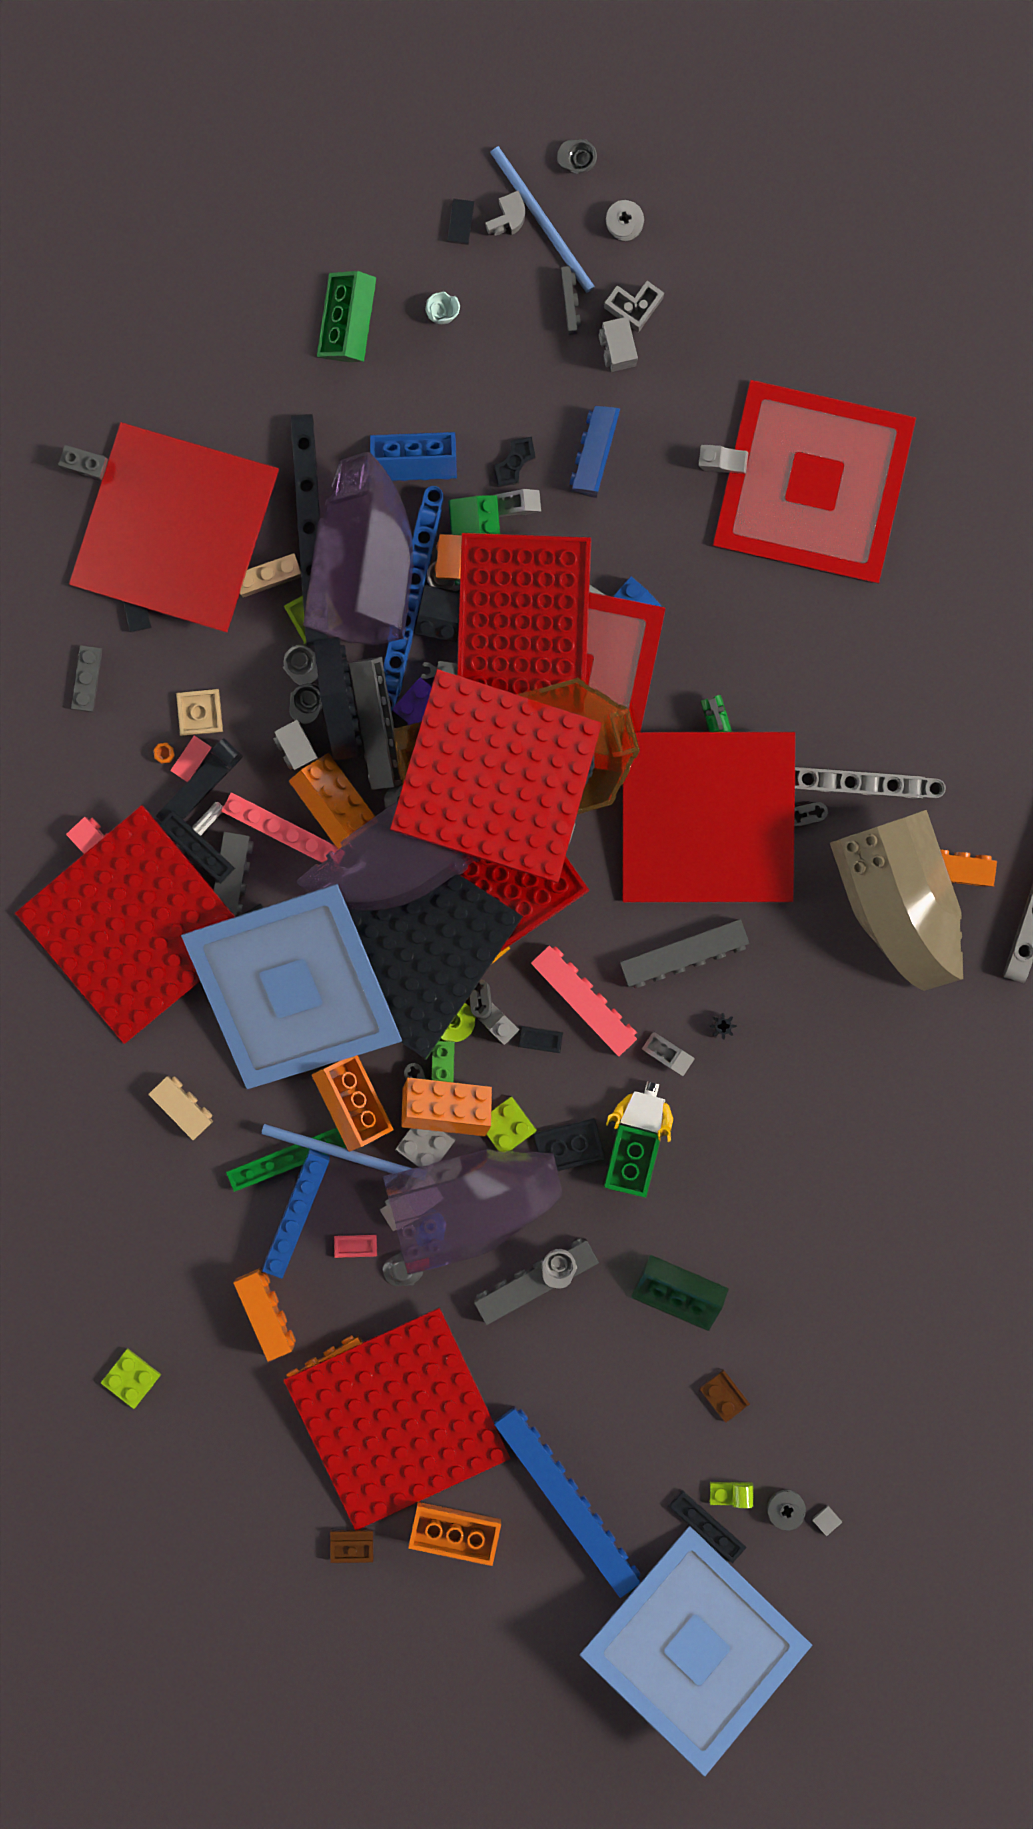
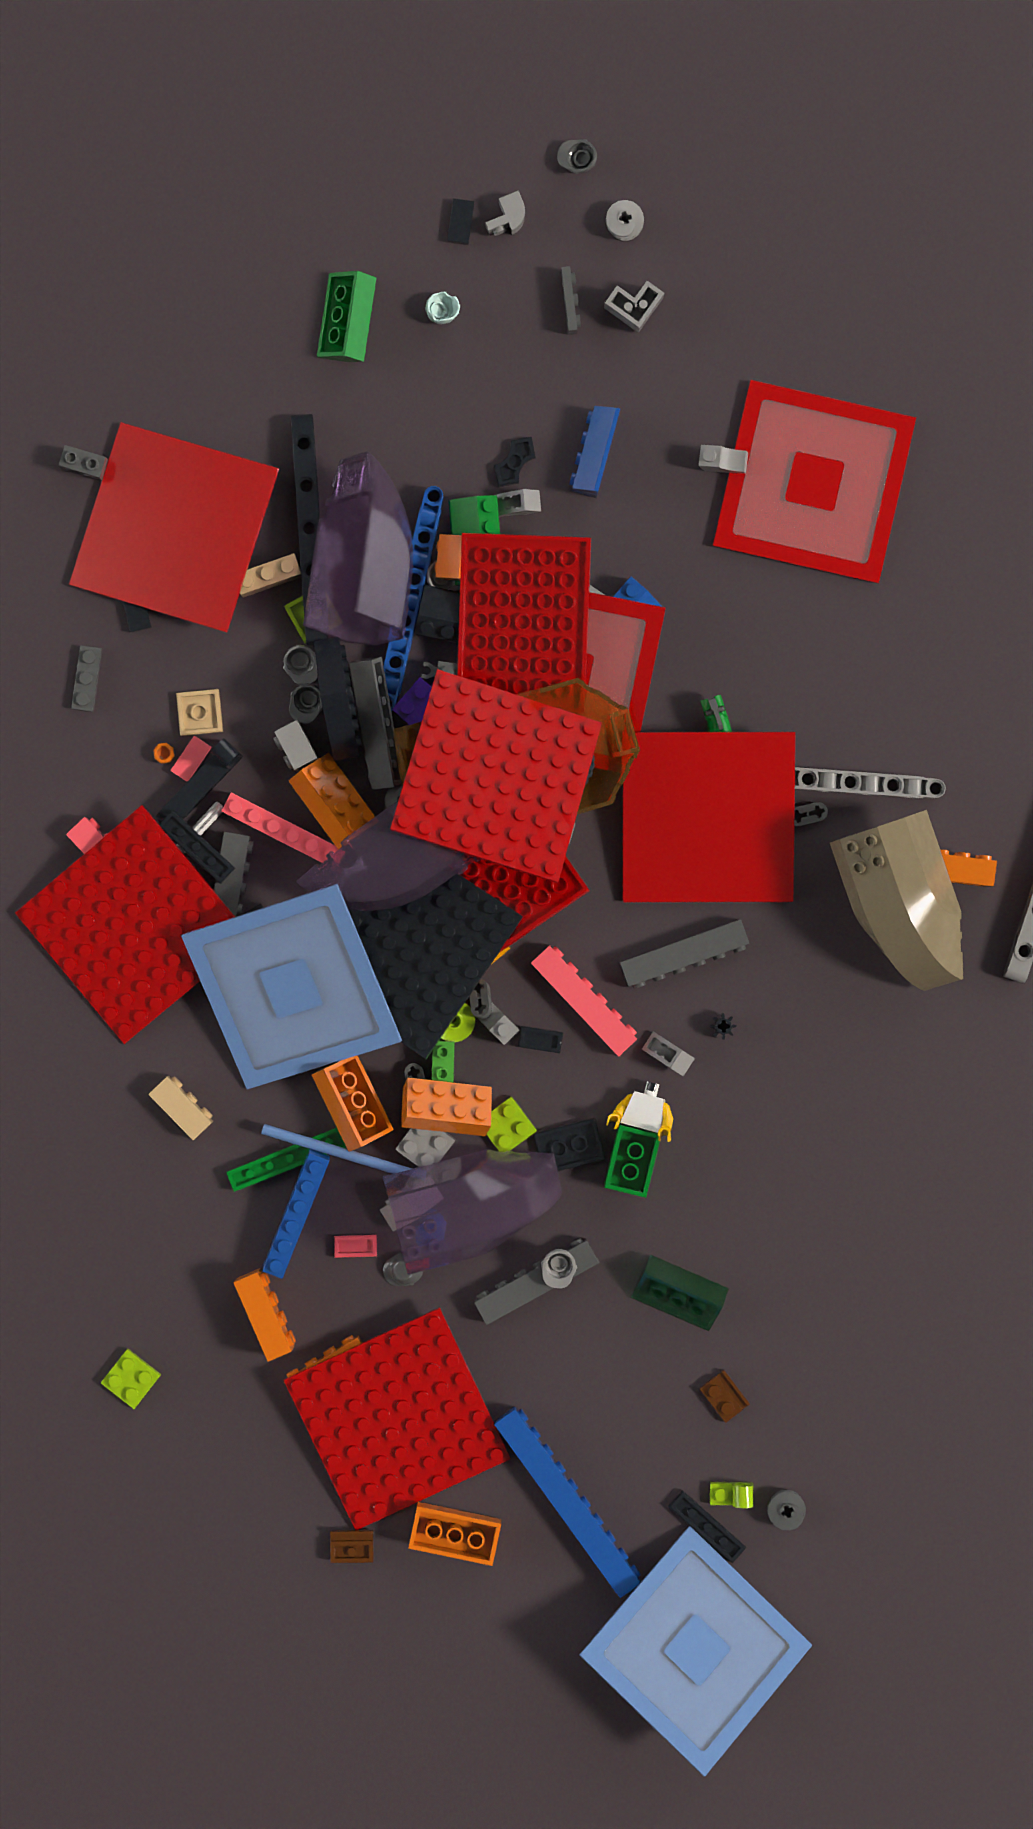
(416, 455): blue slope -> none
(542, 219): medium blue piece -> none
(619, 344): light grey brick -> none
(826, 1520): light grey tile -> none

